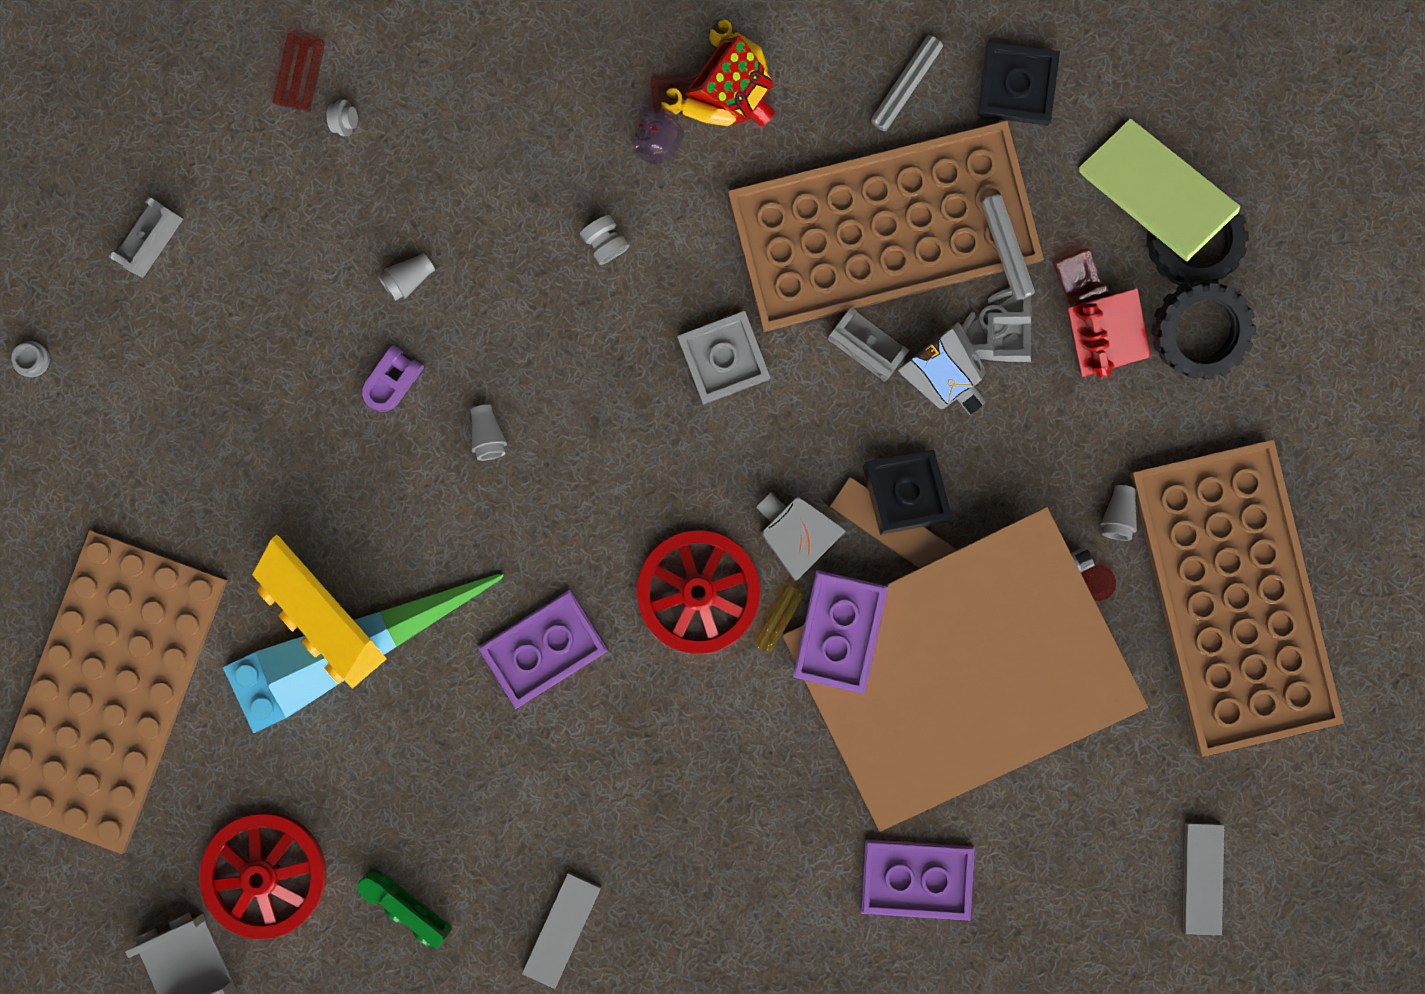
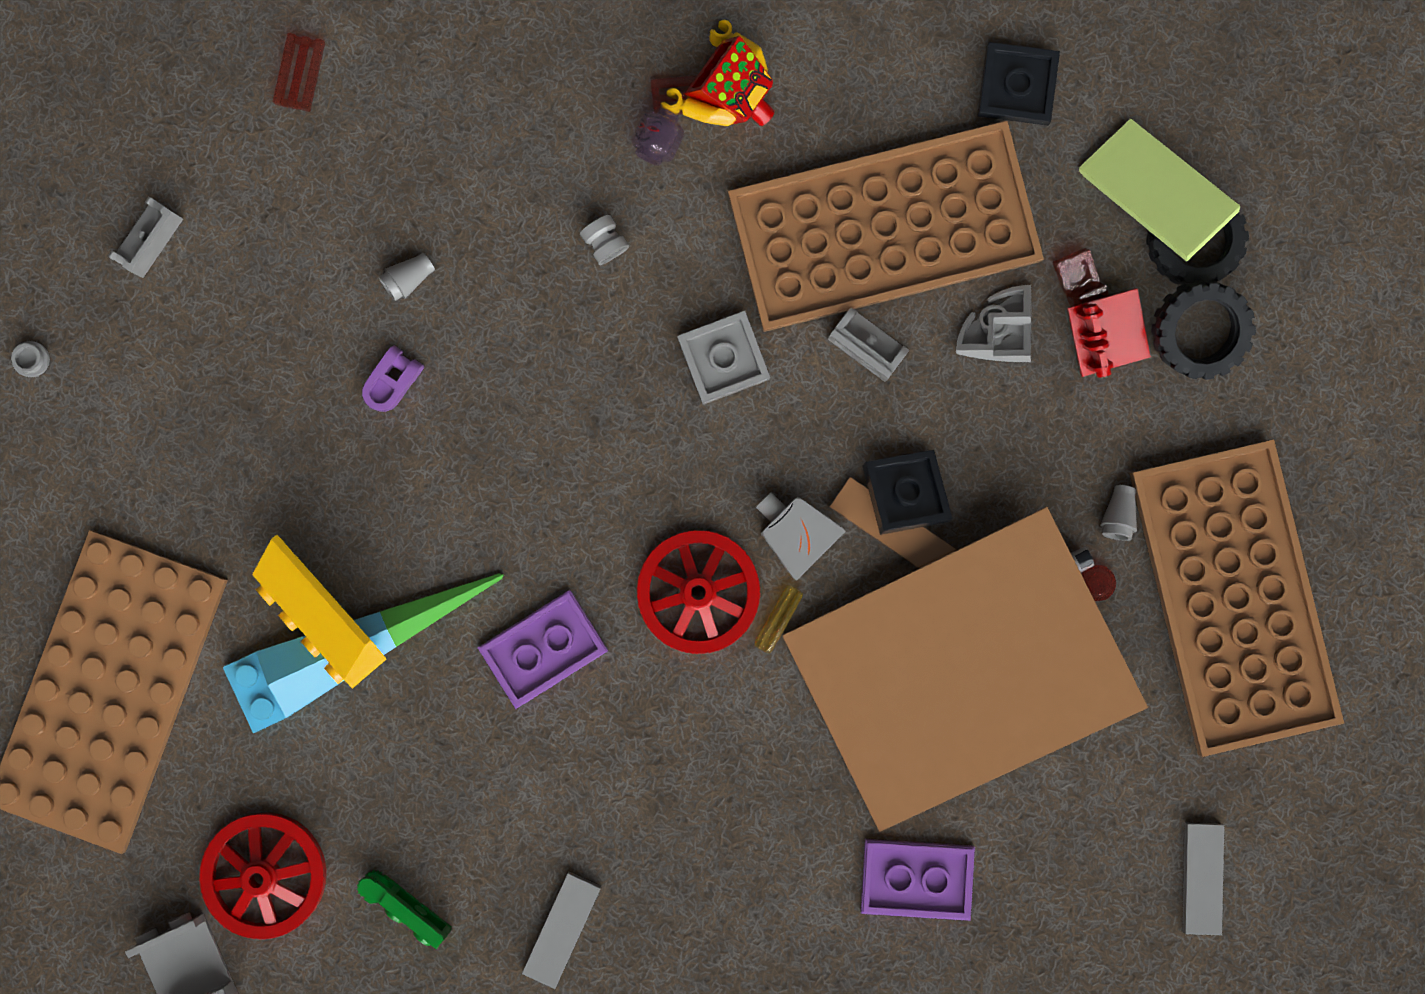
(342, 117): light grey plate -> none
(487, 436): light grey cone -> none
(840, 631): medium lavender tile -> none
(906, 83): light grey axle -> none
(947, 370): torso -> none
(1007, 247): light grey axle -> none

